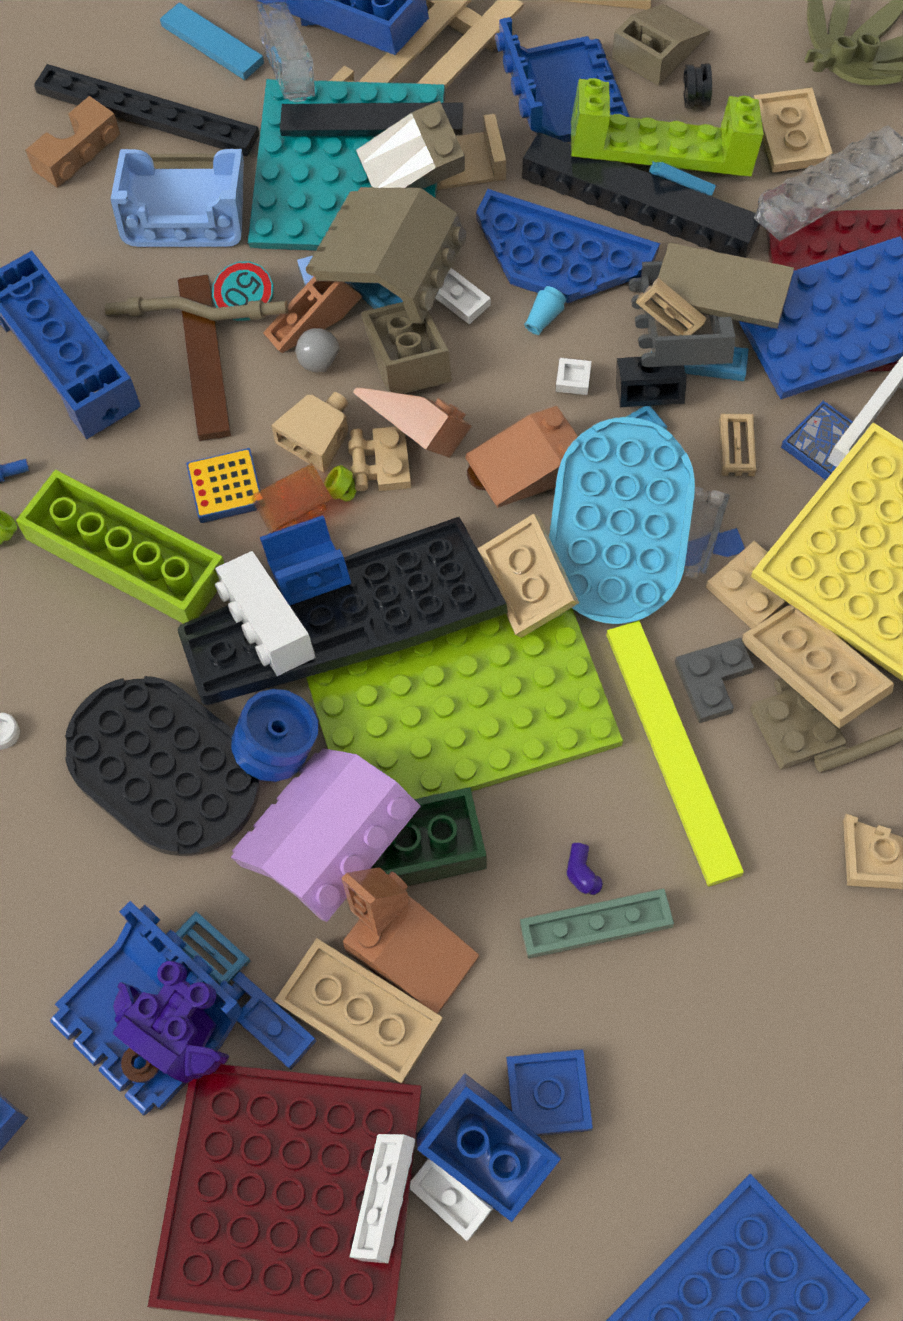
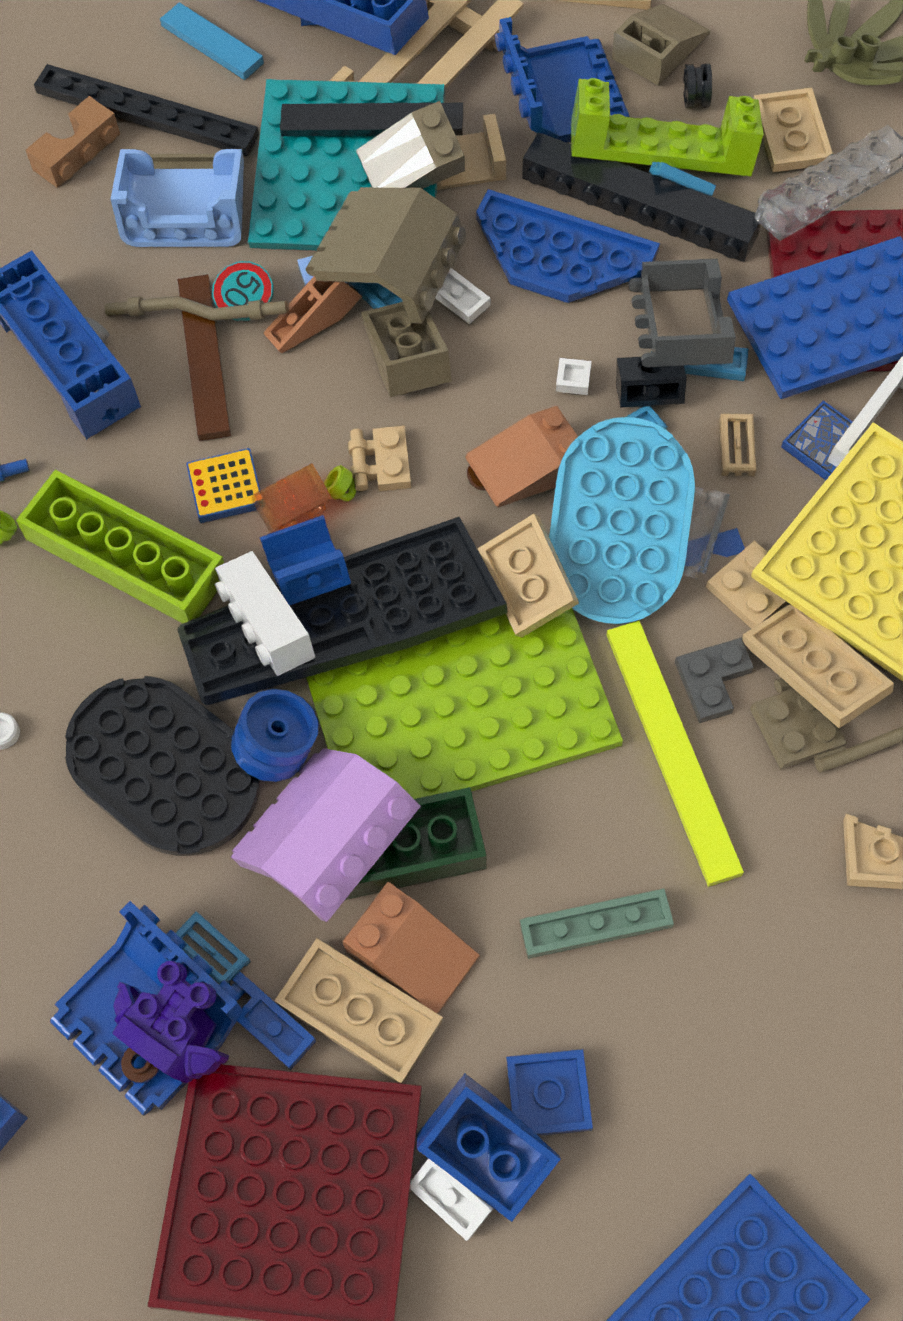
(286, 51): clear brick -> none
(313, 429): tan torso -> none
(317, 349): light grey piece -> none
(375, 896): nougat slope -> none
(382, 1198): white plate -> none
(429, 423): slope -> none
(545, 309): medium azure cone -> none
(579, 873): dark purple arm -> none
(674, 307): tan tile -> none
(727, 284): dark tan tile -> none

